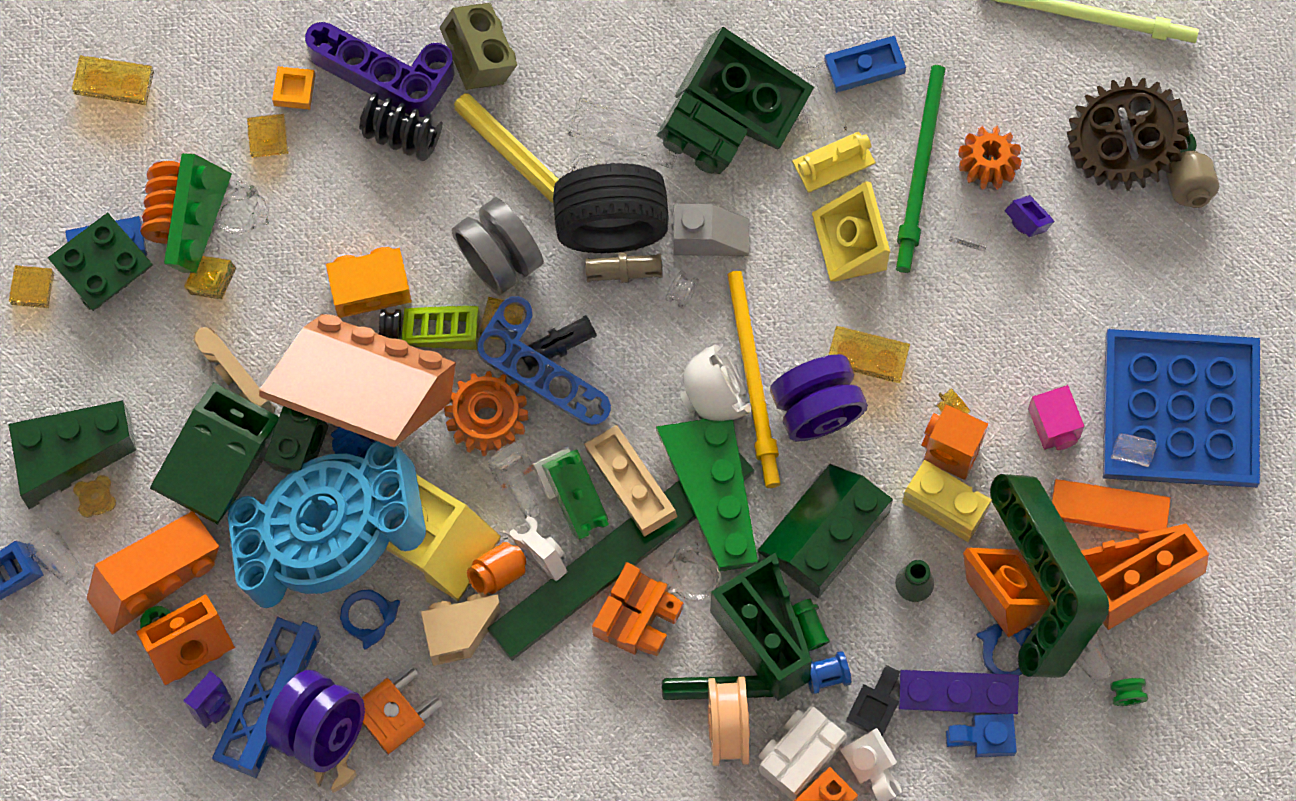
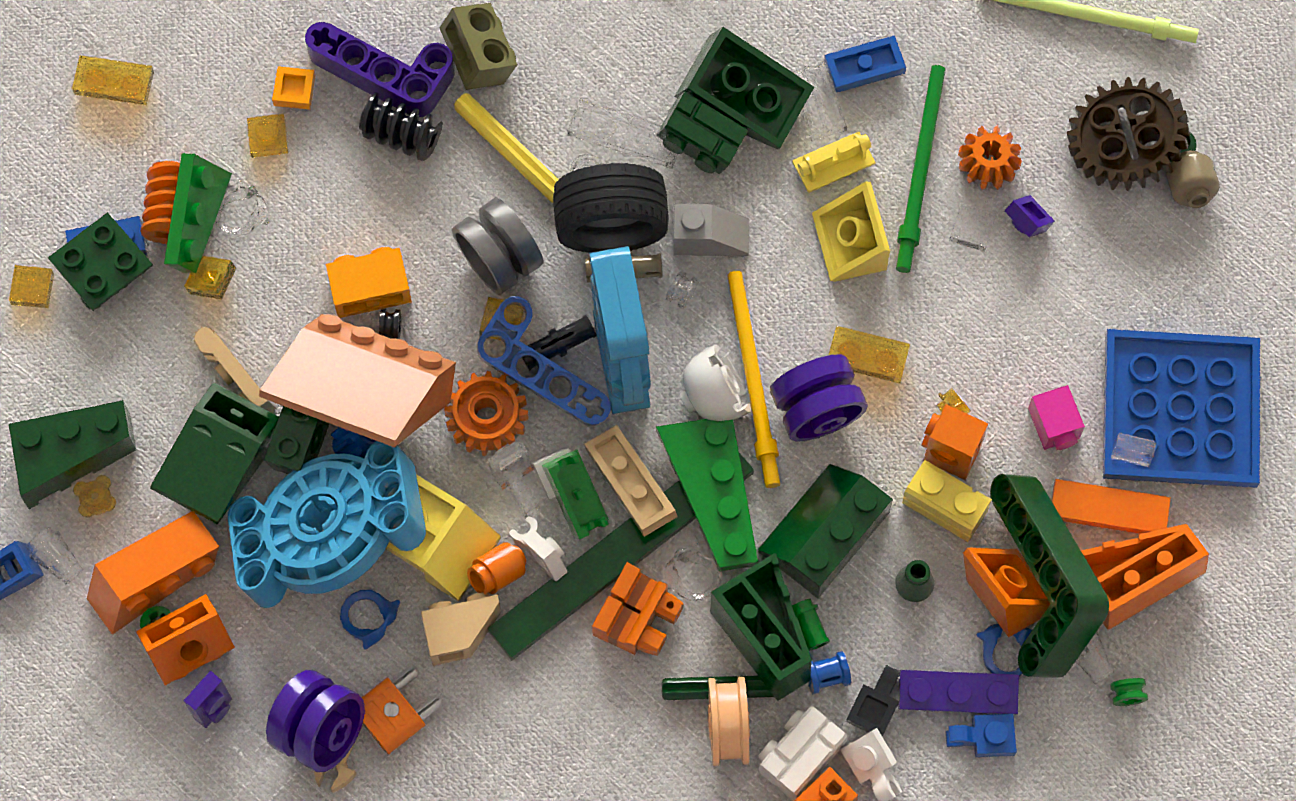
(291, 664): blue fence -> none
(463, 341): lime slope -> none
(620, 329): none -> dark azure piece

